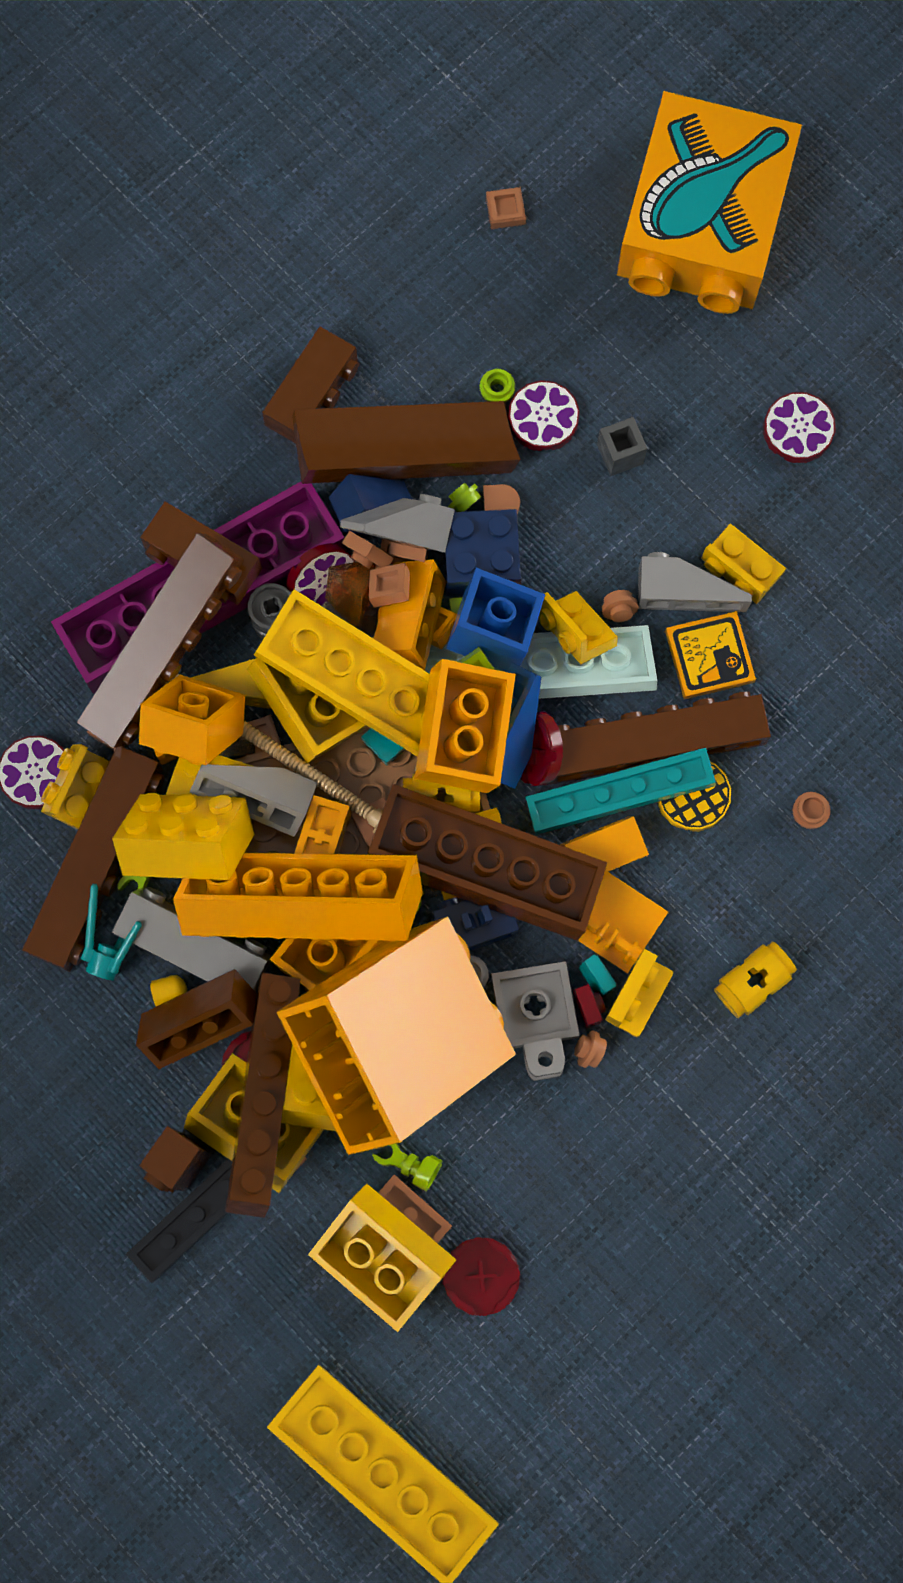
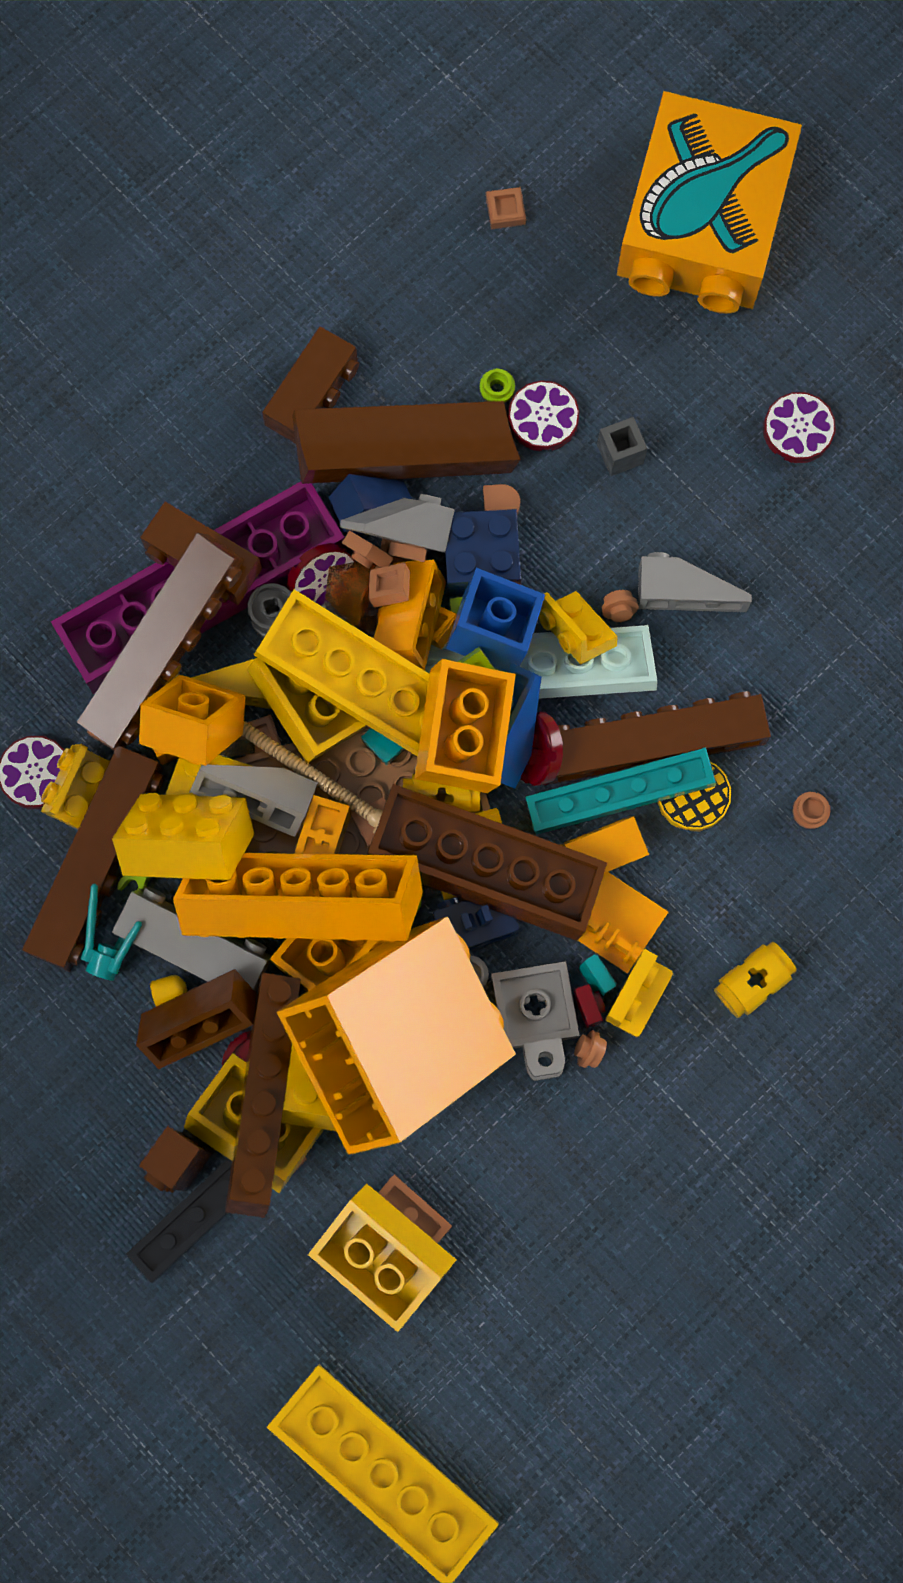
(423, 1173): lime piece -> none
(464, 497): lime plate -> none
(482, 1276): dark red tile -> none
(710, 655): tile -> none
(742, 563): yellow bracket -> none

